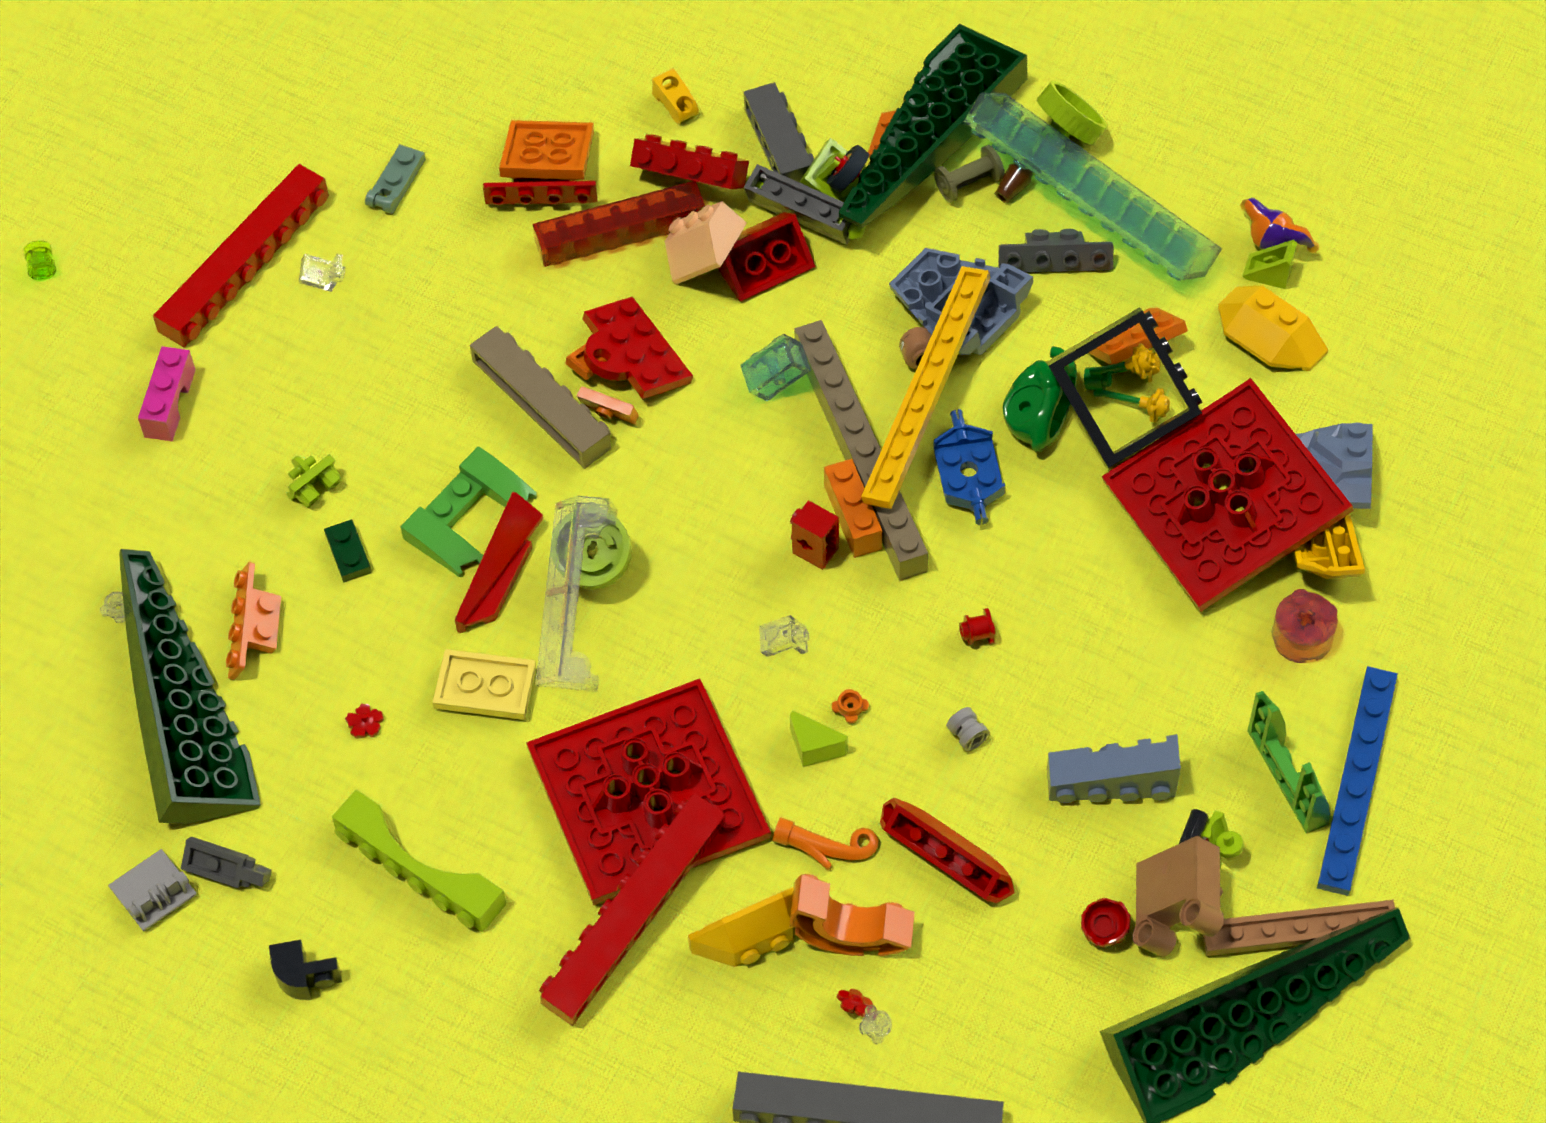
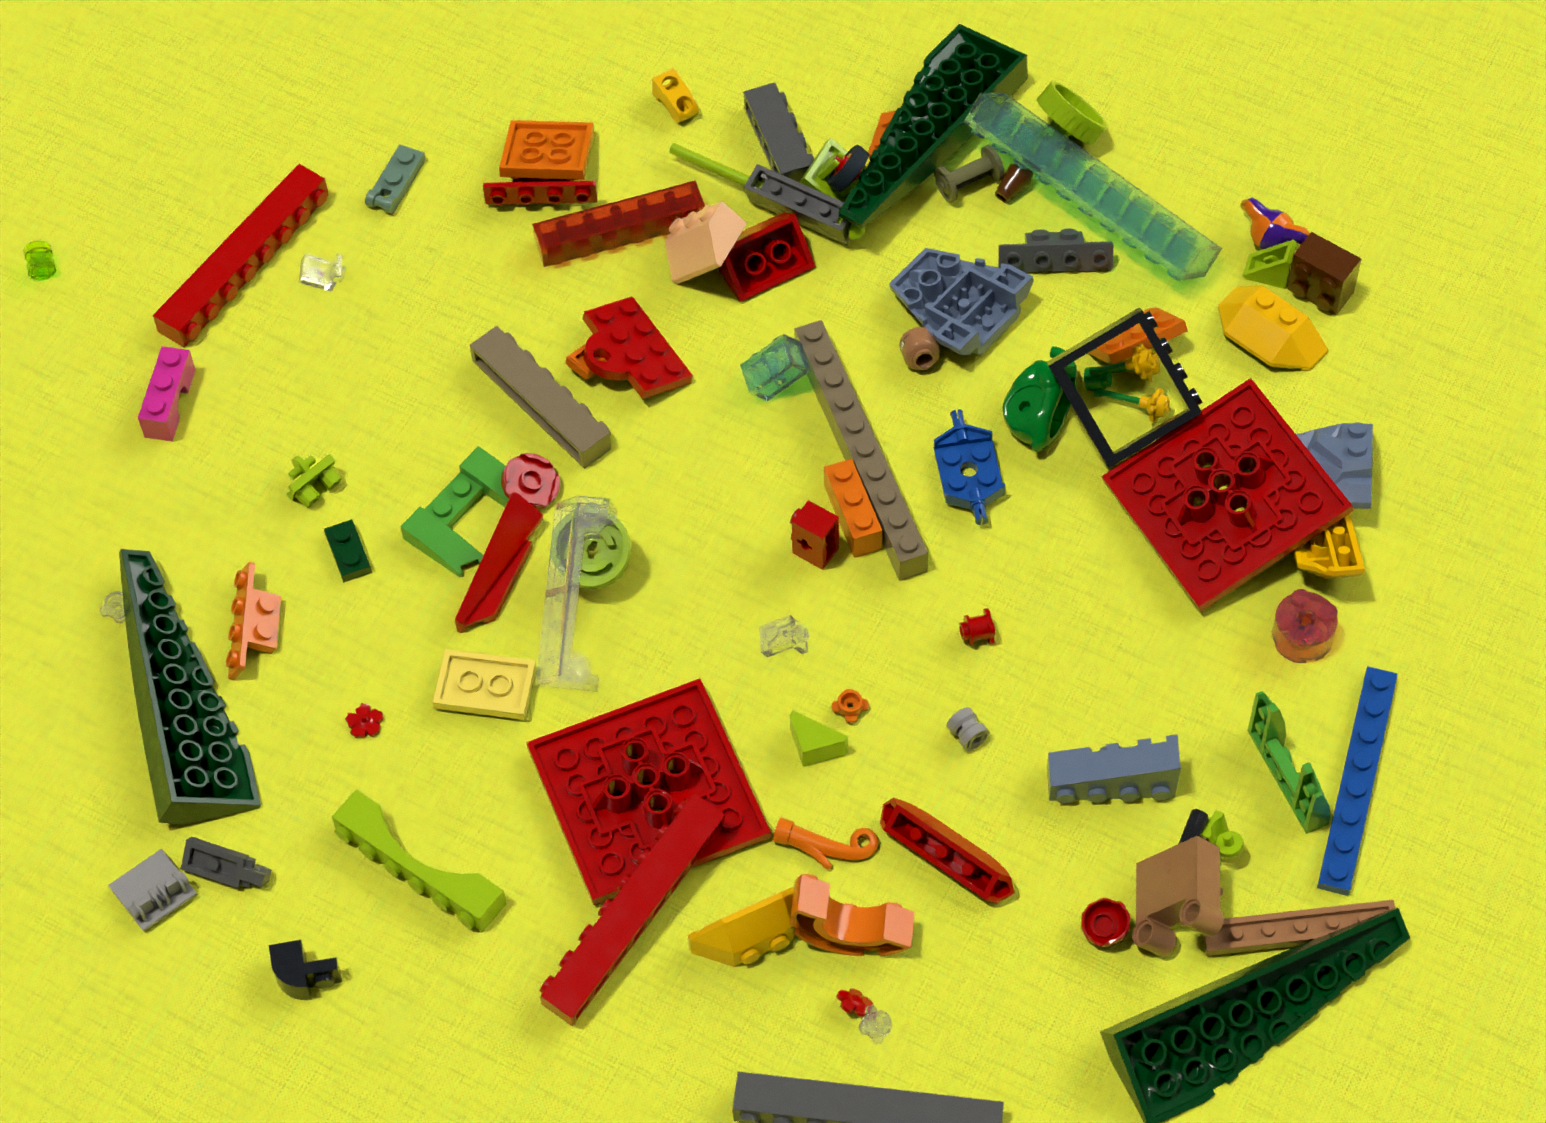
(532, 479): none -> tile
(607, 406): orange plate -> none
(689, 163): red brick -> none
(925, 388): yellow plate -> none
(1323, 273): none -> reddish brown brick

